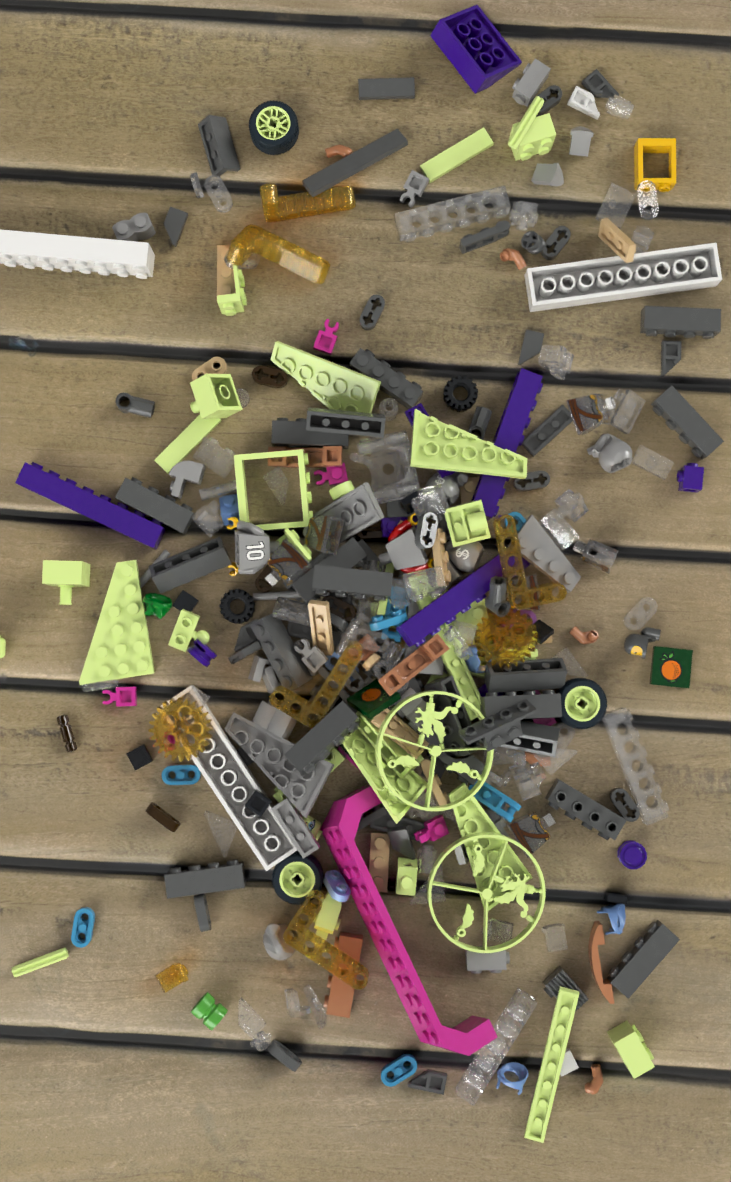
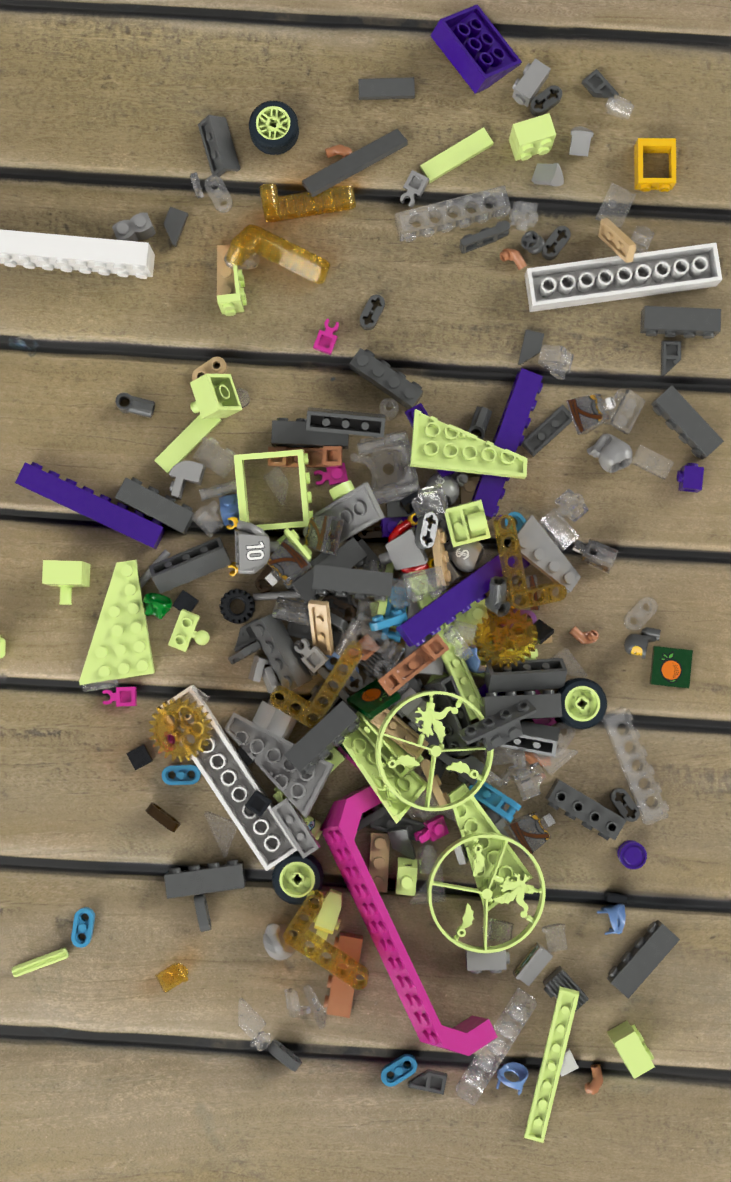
(66, 732): dark brown axle -> none
(199, 654): dark purple wheel -> none
(209, 1011): bright green wheel -> none
(270, 372): dark brown beam -> none
(329, 382): yellowish green wing -> none
(336, 886): light blue plate -> none
(371, 661): tan tile -> none
(460, 382): black tyre -> none
(526, 122): yellowish green axle -> none
(532, 485): dark grey beam -> none
(532, 964): none -> light grey panel
(583, 102): white tile -> none
(597, 938): nougat slope -> none
(647, 199): clear plate -> none

